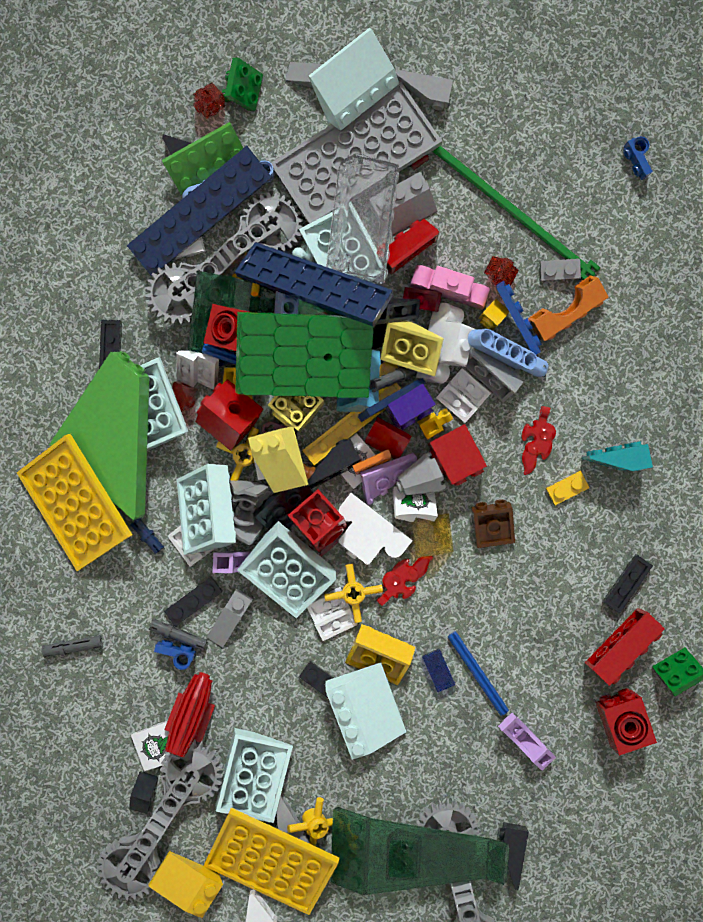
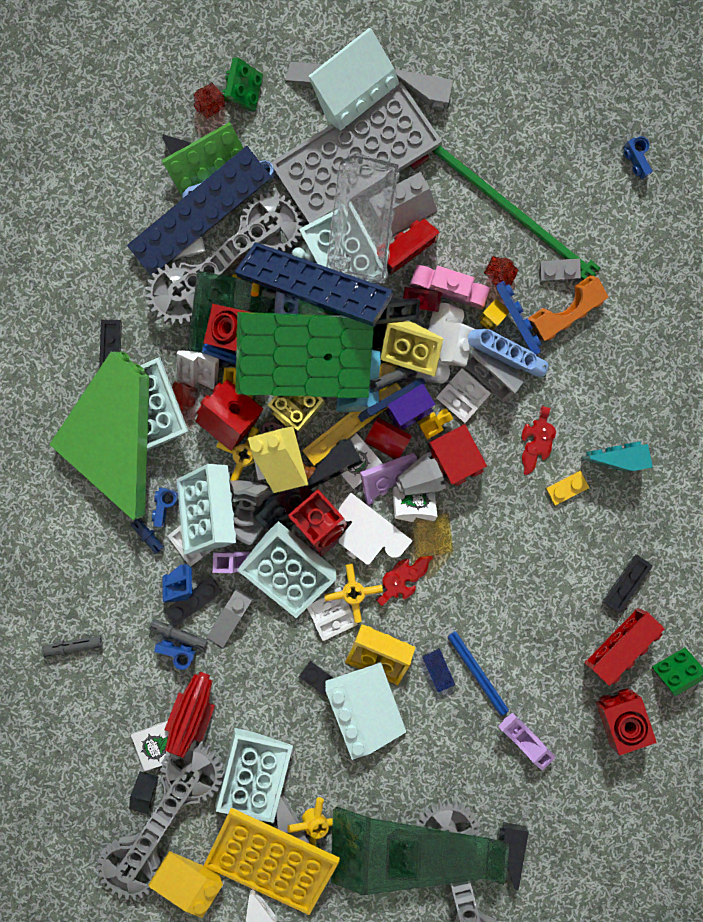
(74, 502): yellow plate -> none
(159, 514): none -> blue plate
(178, 584): none -> blue slope
(372, 462): orange tile -> none
(493, 524): reddish brown plate -> none

